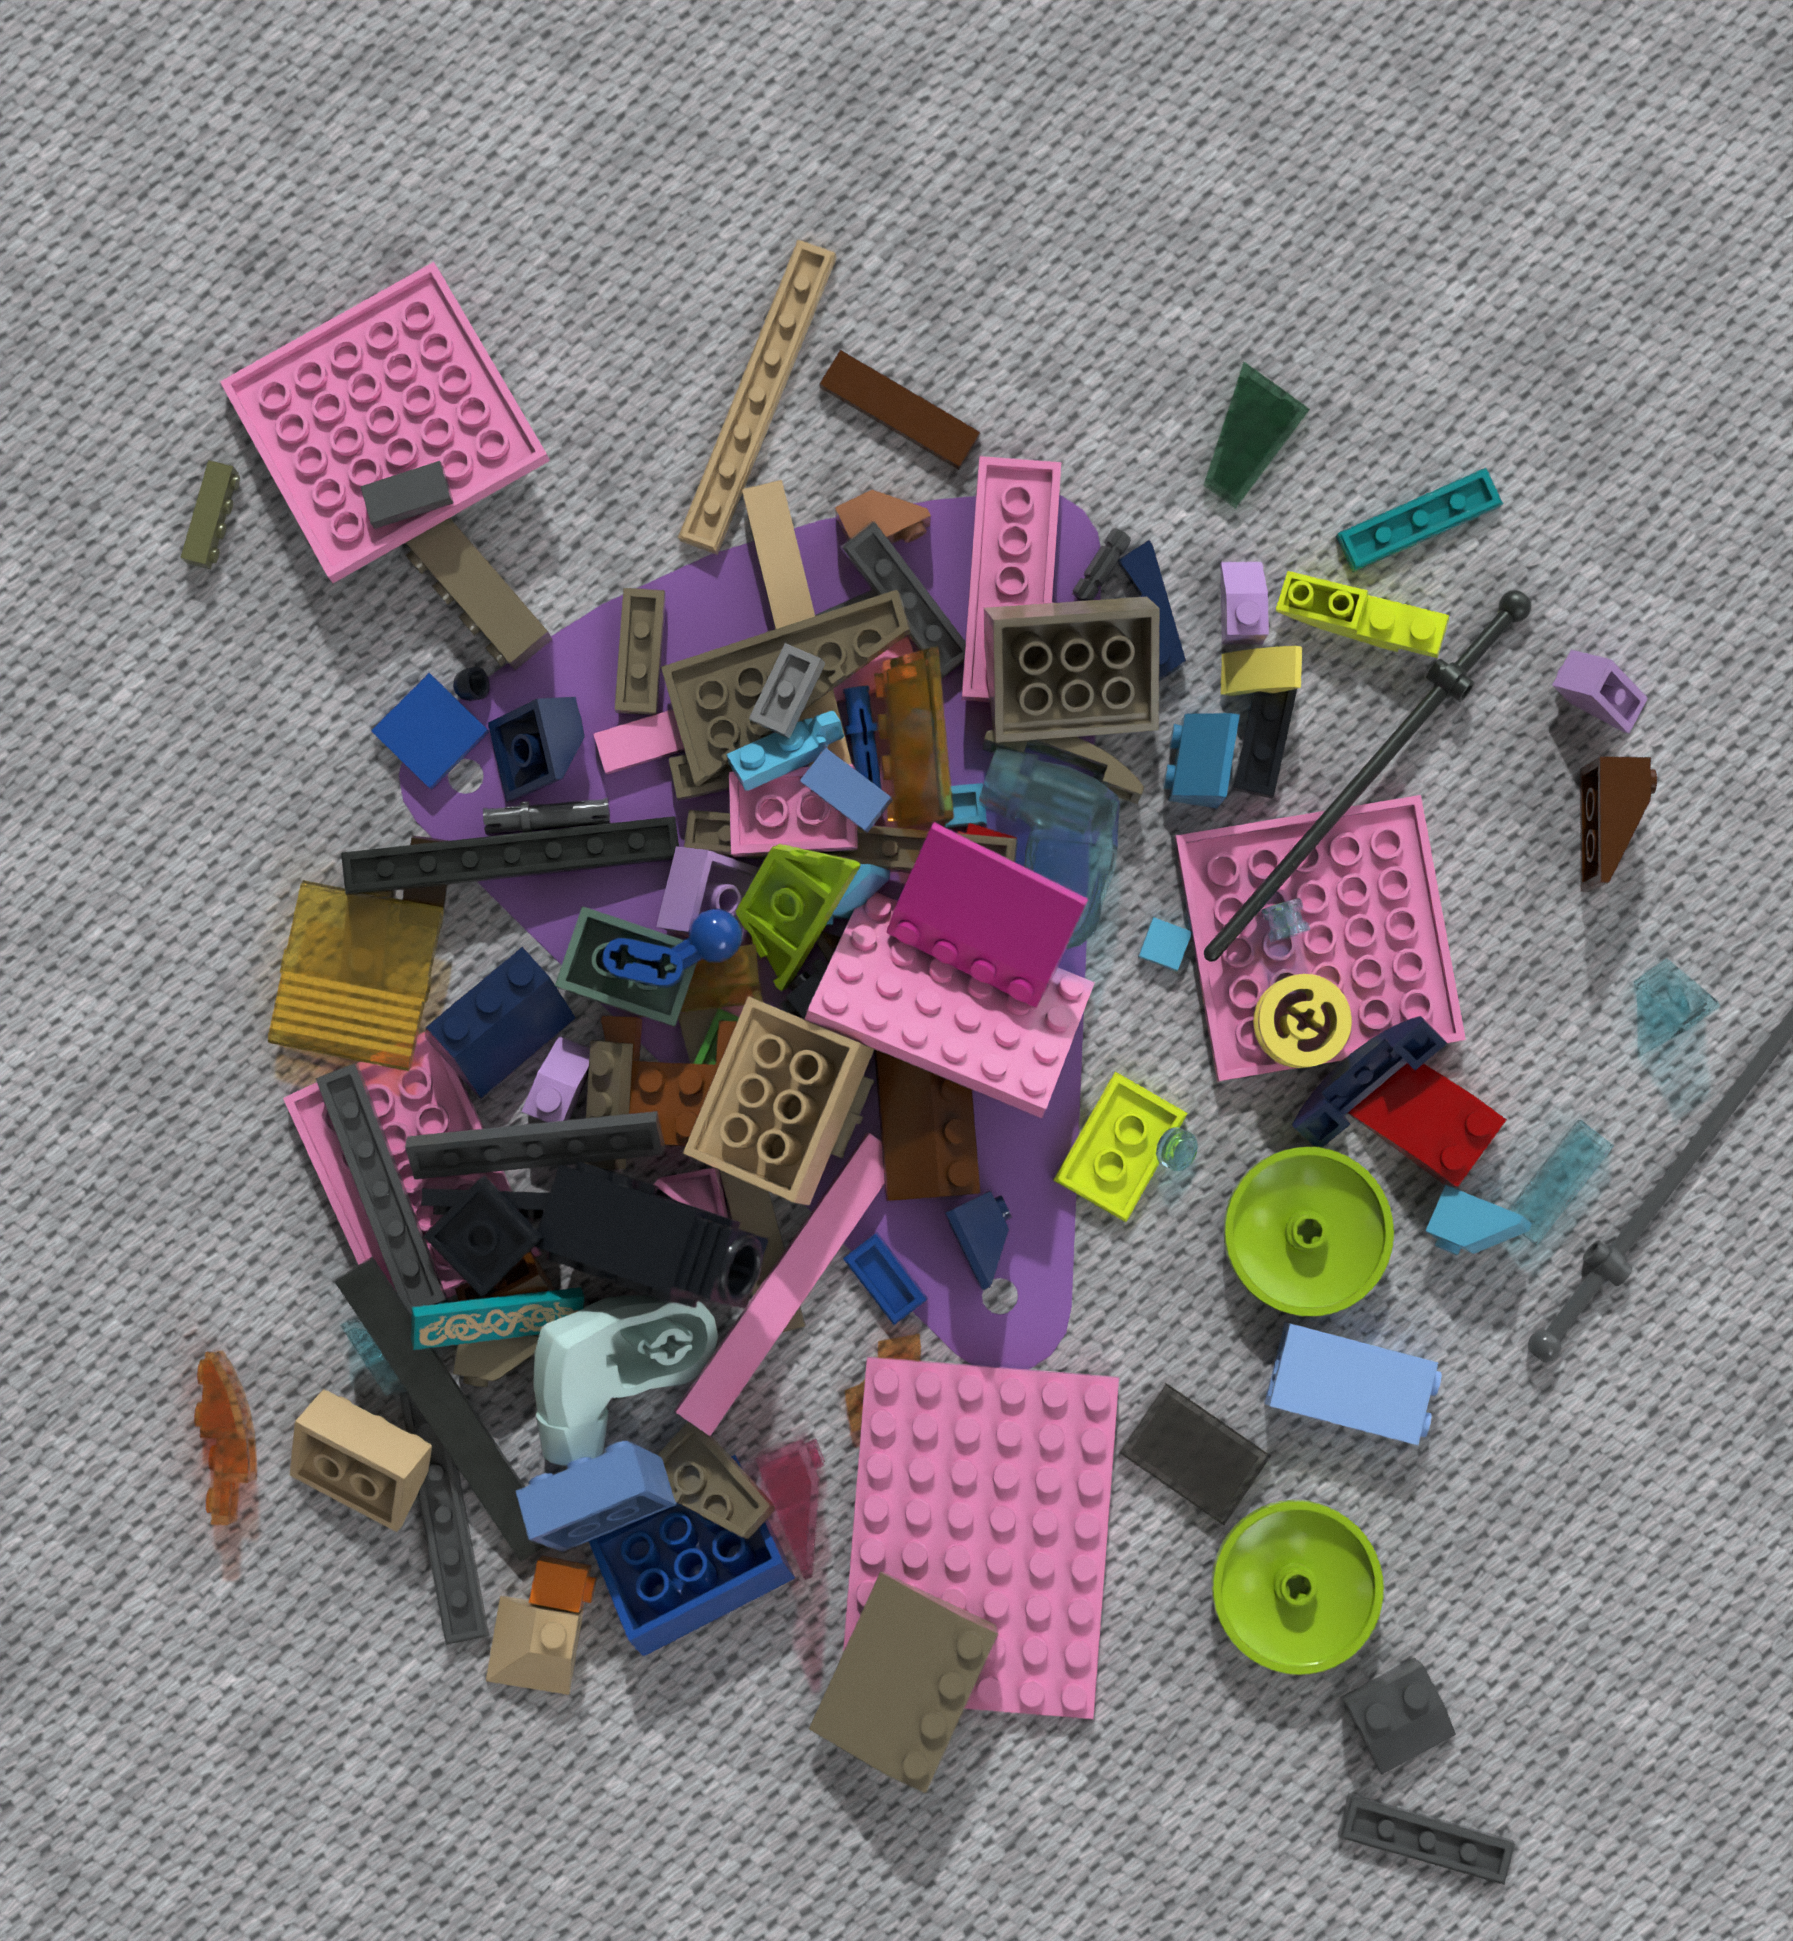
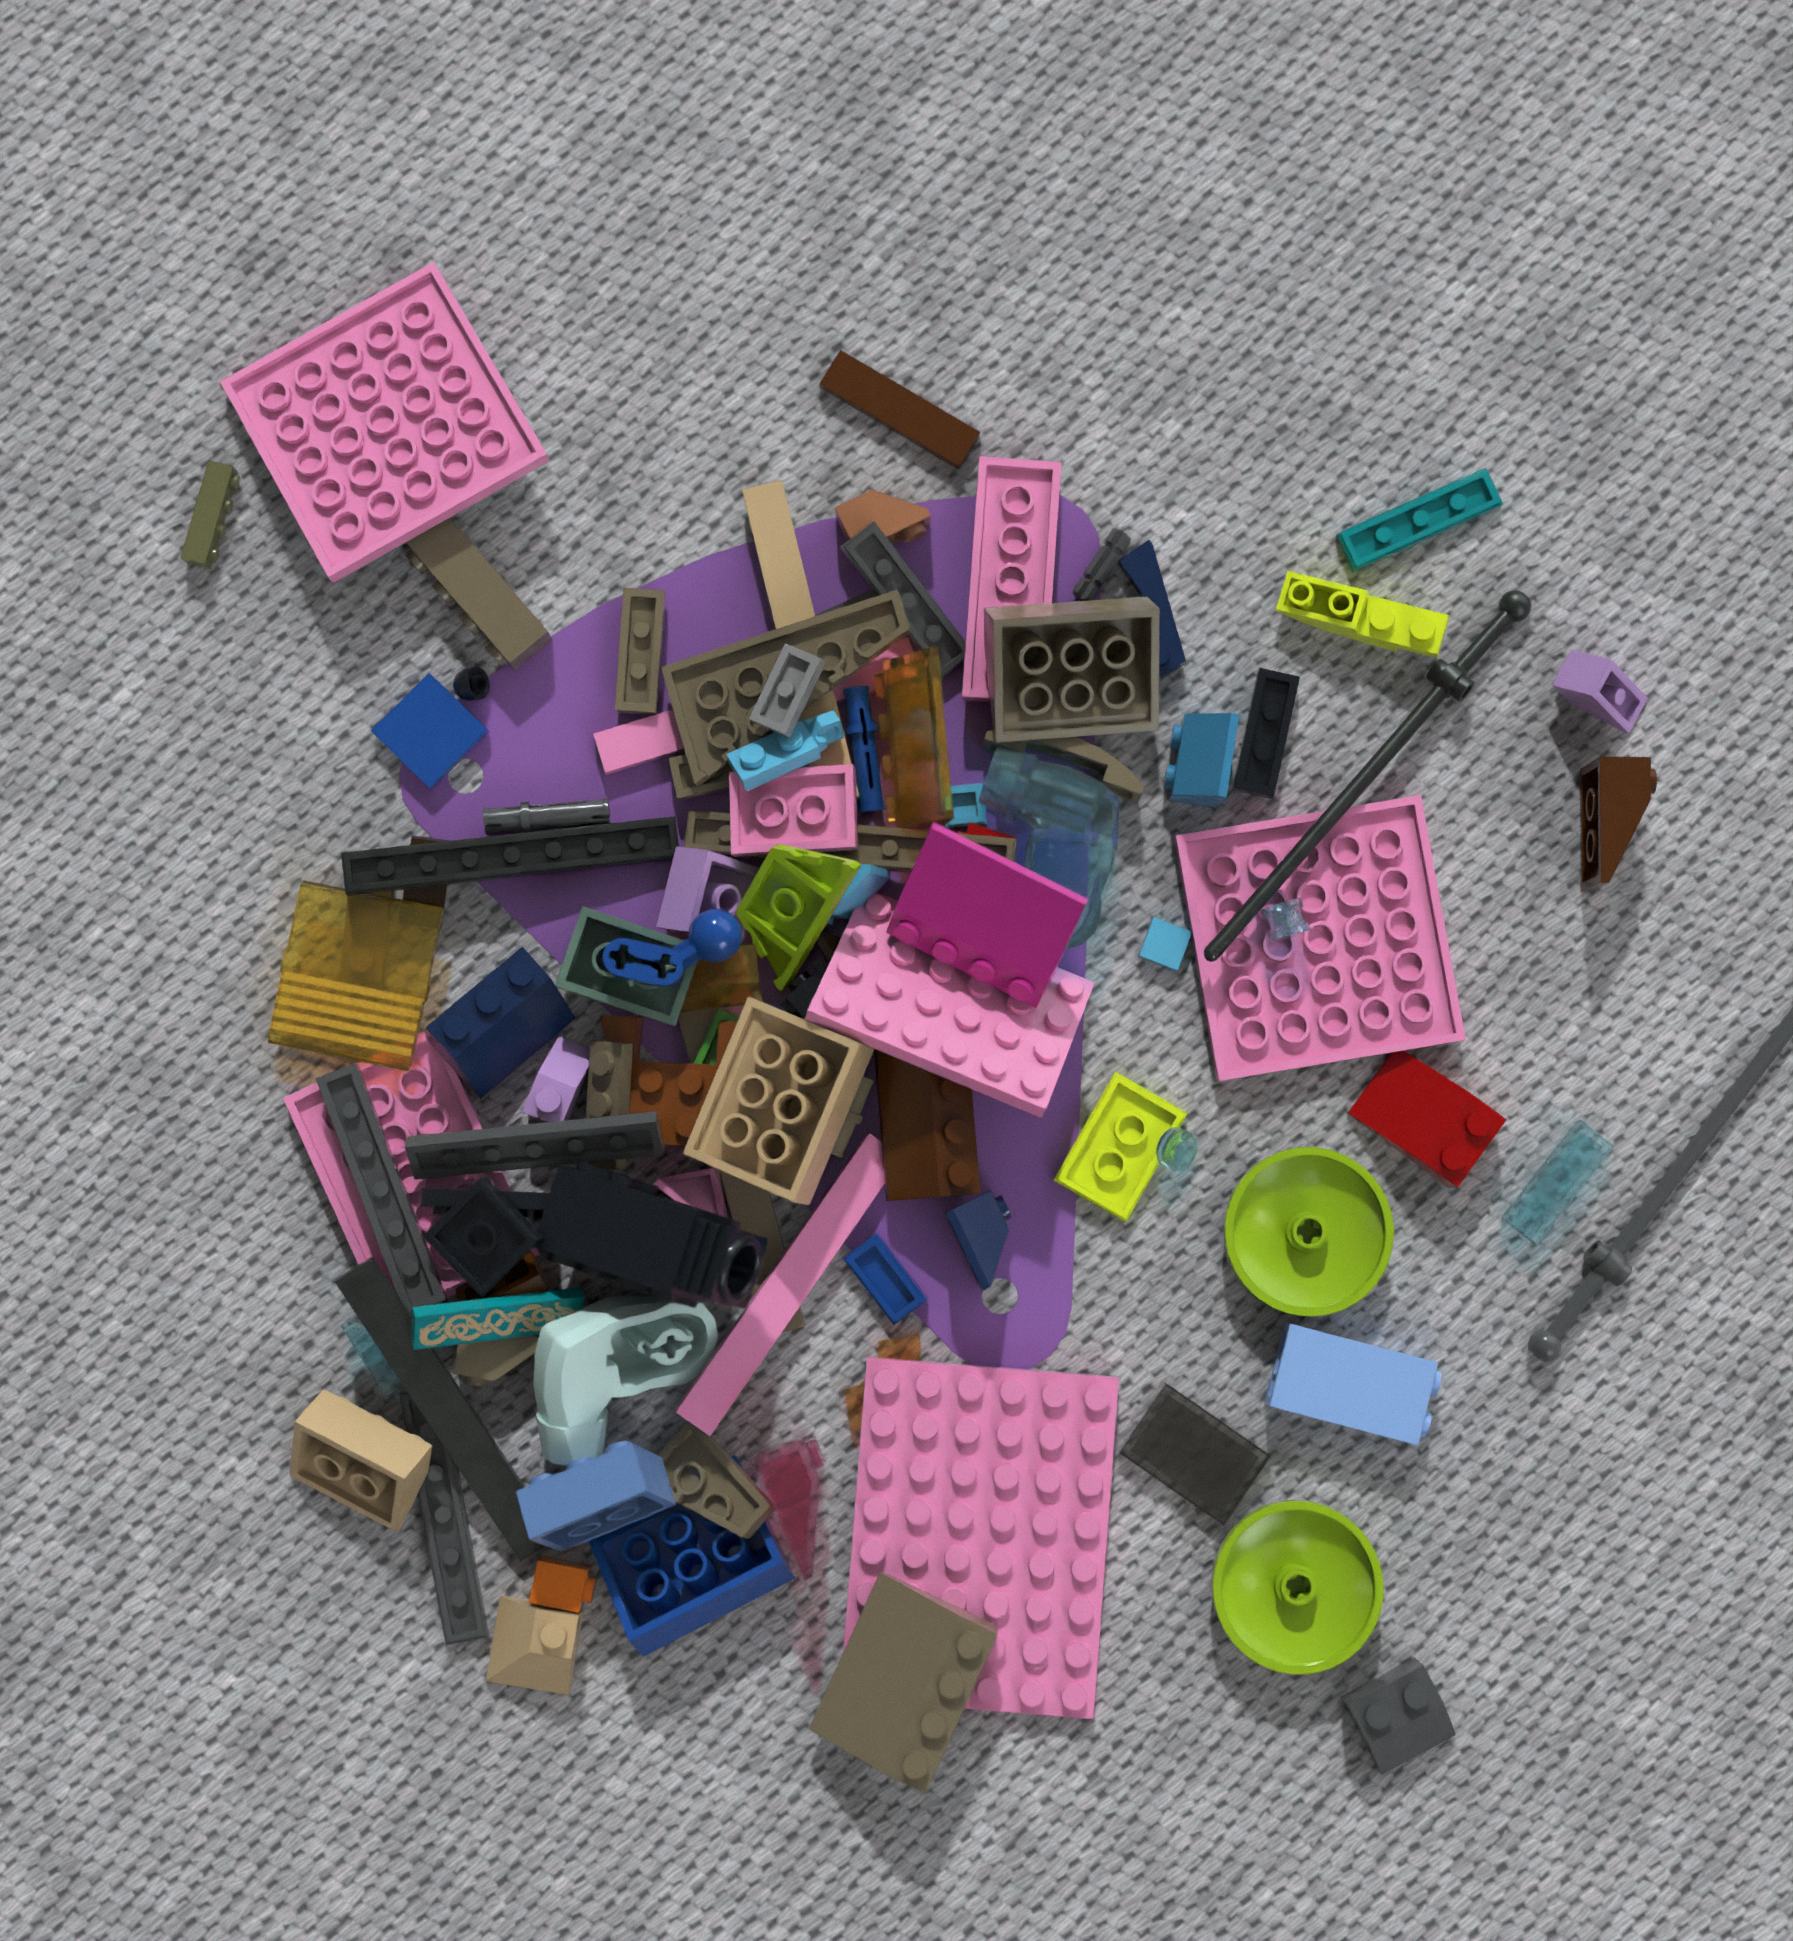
(228, 1418): clear orange slope -> none
(407, 494): dark grey tile -> none
(536, 744): dark blue slope -> none
(757, 397): tan tile -> none
(846, 790): medium blue tile -> none
(1243, 603): lavender slope -> none
(1252, 434): clear green wing -> none
(1261, 670): light yellow slope -> none
(1318, 992): light yellow wheel -> none
(1361, 1073): dark blue slope -> none
(1426, 1838): dark grey tile -> none
(1472, 1223): medium azure slope -> none
(1668, 1005): clear light blue slope -> none

